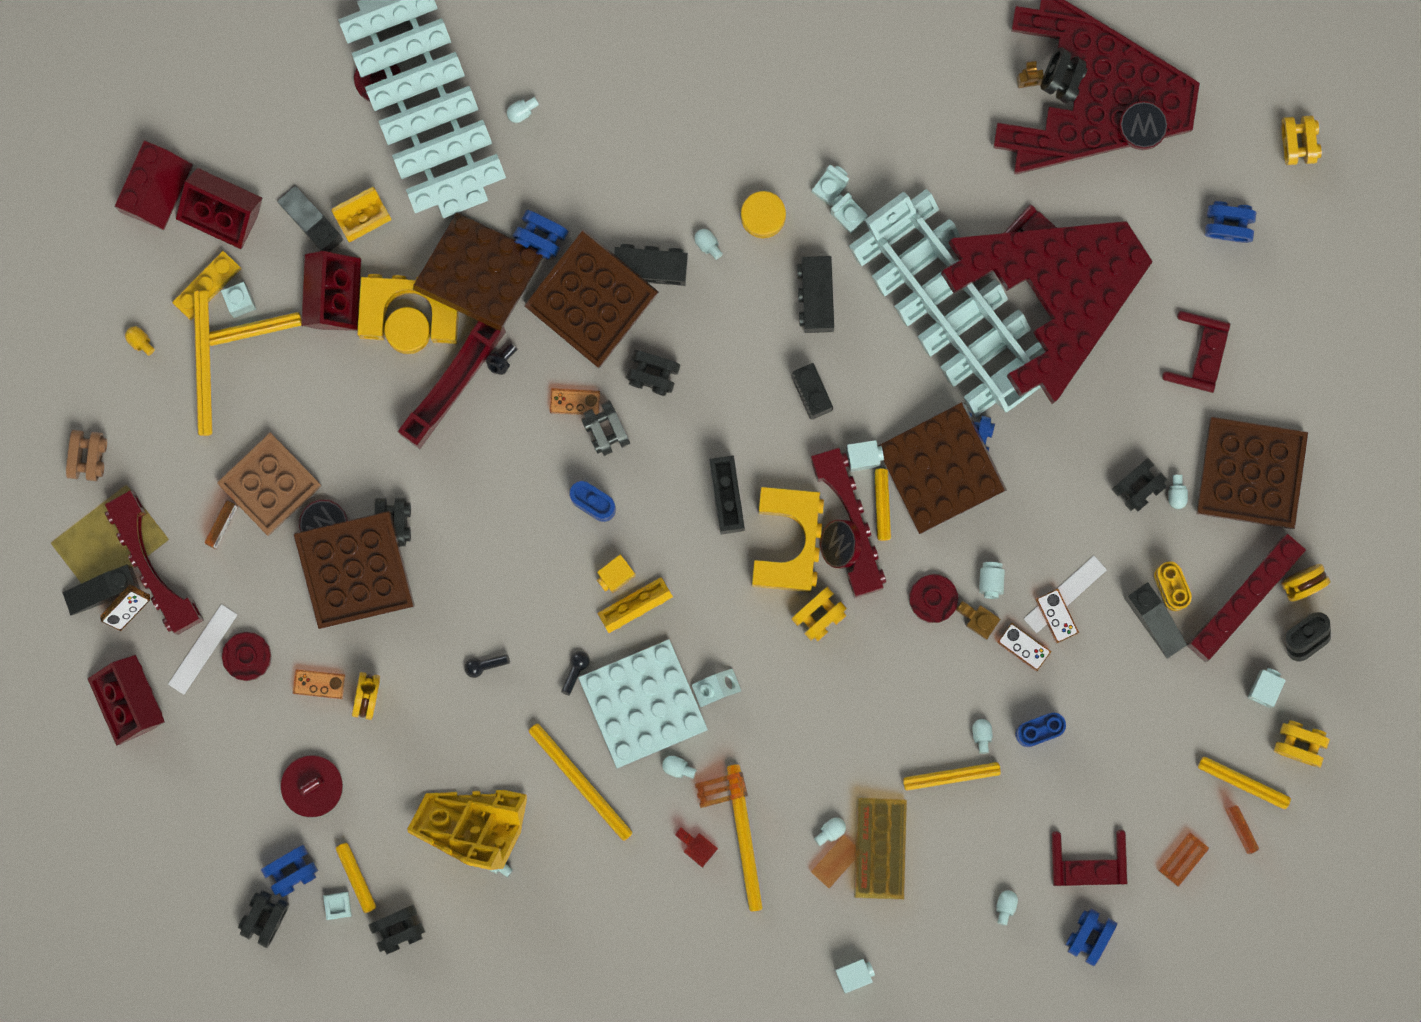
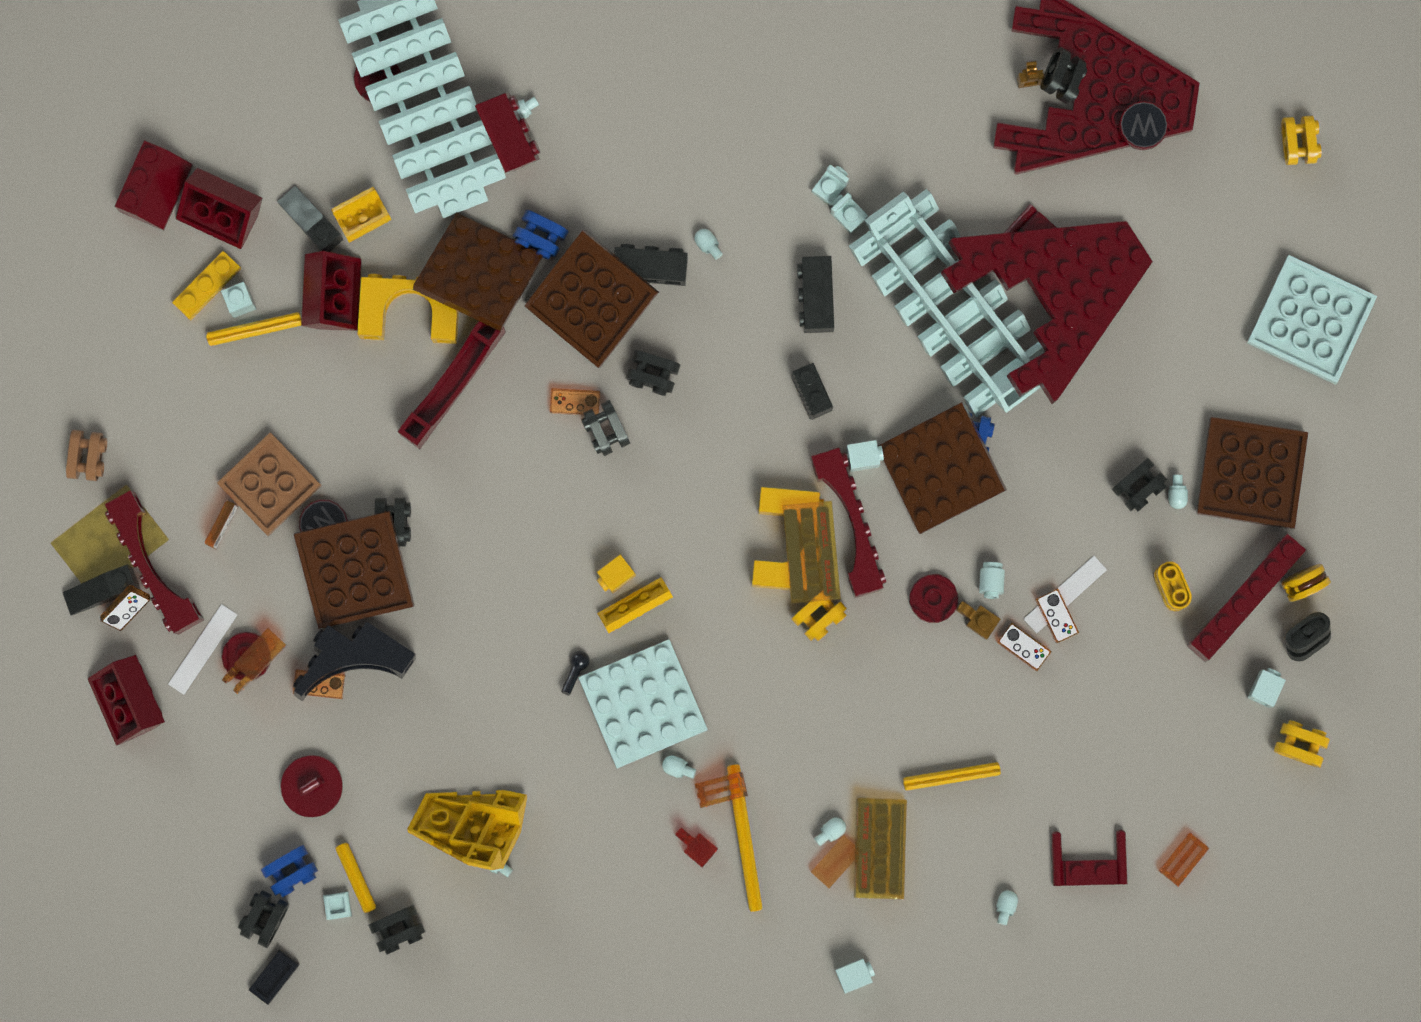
(138, 340): yellow cylinder -> none
(202, 359): yellow axle -> none
(255, 659): none -> clear orange hinge
(274, 977): none -> black tile
(339, 654): none -> black arch
(365, 695): yellow head -> none
(407, 330): yellow head -> none
(475, 667): black bar -> none
(498, 363): black plate -> none
(508, 132): none -> dark red slope
(580, 782): yellow axle -> none
(592, 501): blue brick -> none
(714, 687): light aqua bracket -> none
(727, 495): pearl dark grey brick -> none
(763, 214): yellow head -> none
(811, 552): none -> clear yellow tile
(840, 543): tile -> none
(882, 504): yellow axle -> none
(982, 734): light aqua cylinder -> none
(1040, 729): blue brick -> none
(1077, 941): blue brick -> none
(1156, 620): pearl dark grey slope -> none
(1208, 355): dark red plate -> none
(1222, 212): blue brick -> none
(1242, 829): clear orange tile -> none
(1244, 782): yellow axle -> none
(1312, 319): none -> light aqua plate

